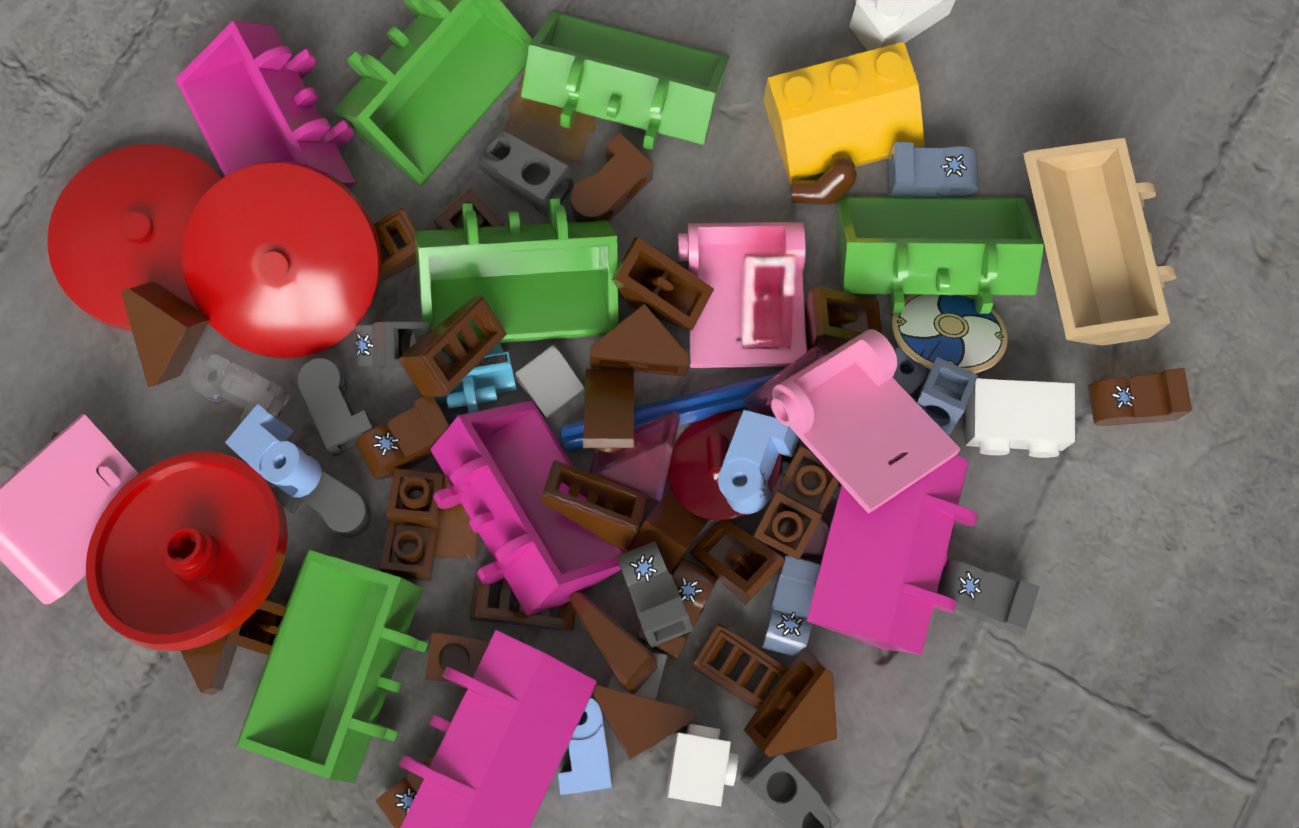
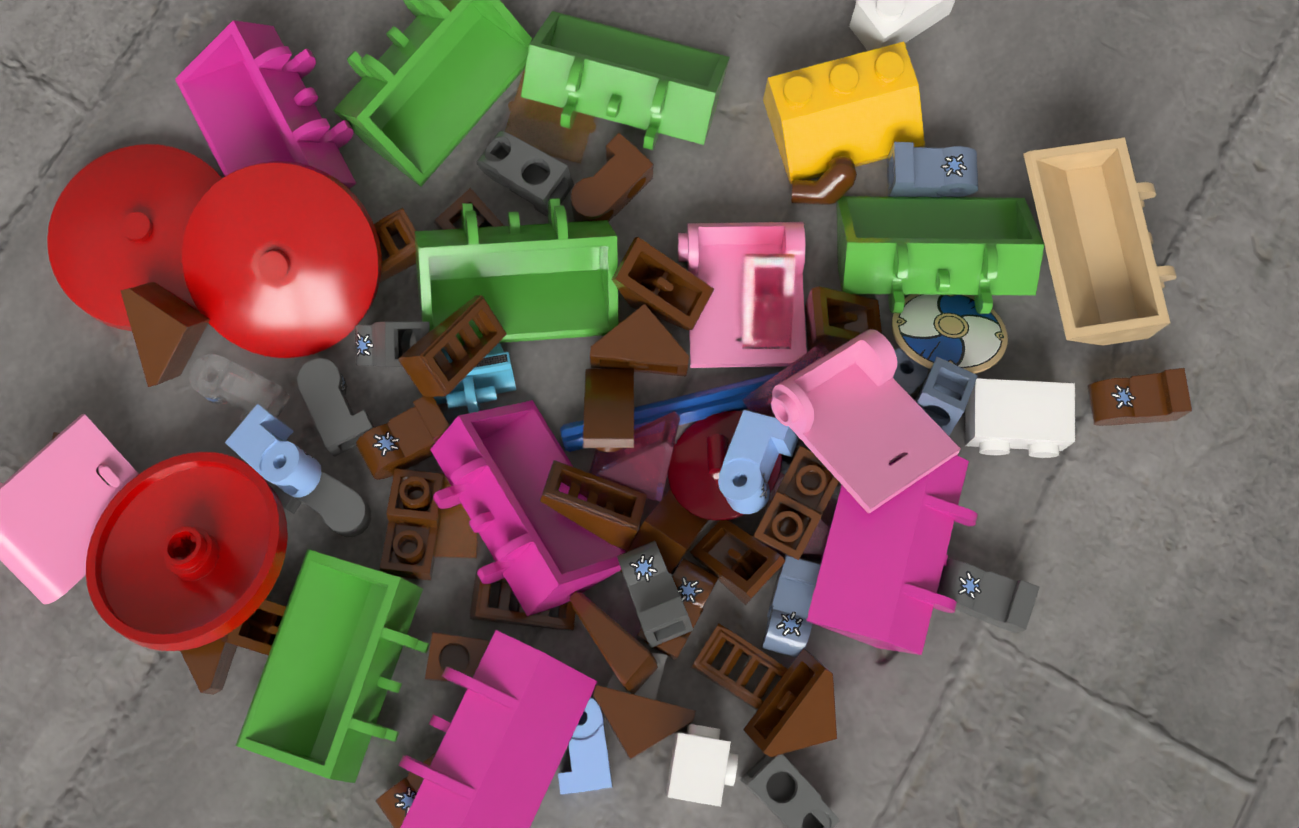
(549, 381): light grey slope -> none

